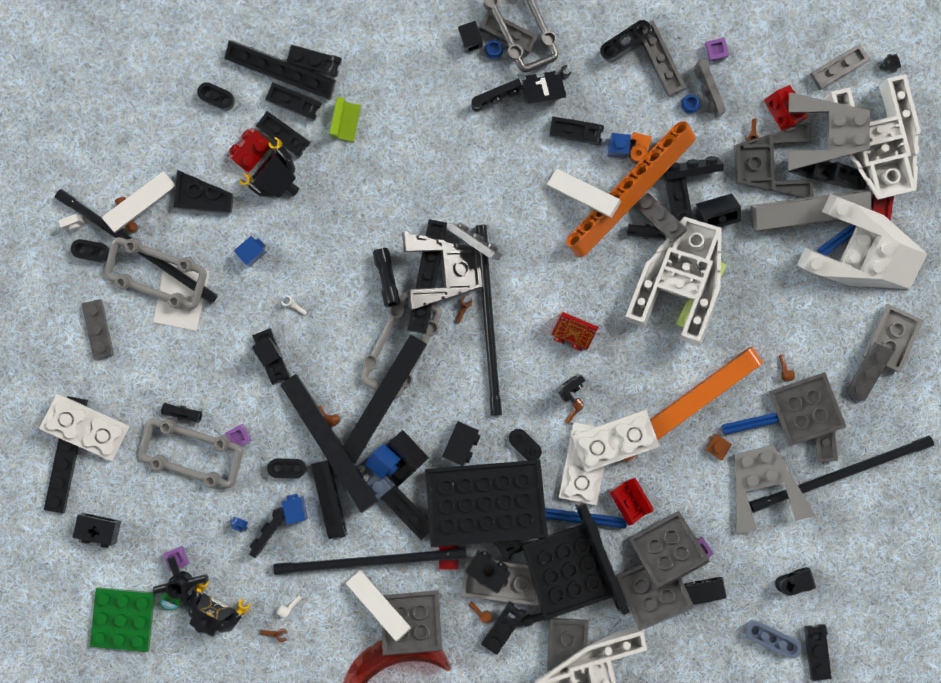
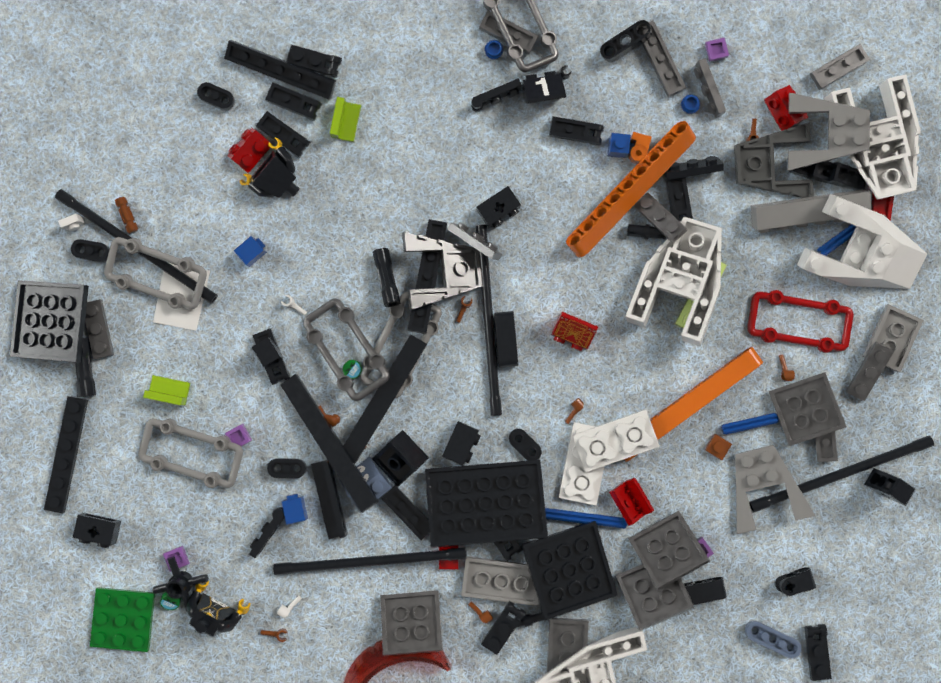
(49, 321): none -> plate
(84, 427): white piece -> none
(85, 382): none -> black axle
(139, 202): white tile -> none
(167, 390): none -> lime panel
(181, 412): black pin -> none
(201, 196): black wing -> none
(238, 524): blue plate -> none
(352, 369): none -> tile
(376, 360): none -> flat silver bar
(378, 606): white tile -> none
(383, 462): blue brick -> none
(470, 37): black panel -> none
(493, 581): black brick -> none
(503, 198): none -> black brick
(506, 339): none -> black beam
(572, 385): black bracket -> none
(584, 193): white tile -> none
(602, 558): black tile -> none
(719, 211): black brick -> none
(830, 308): none -> red bar
(889, 486): none -> black brick
(891, 63): black plate -> none

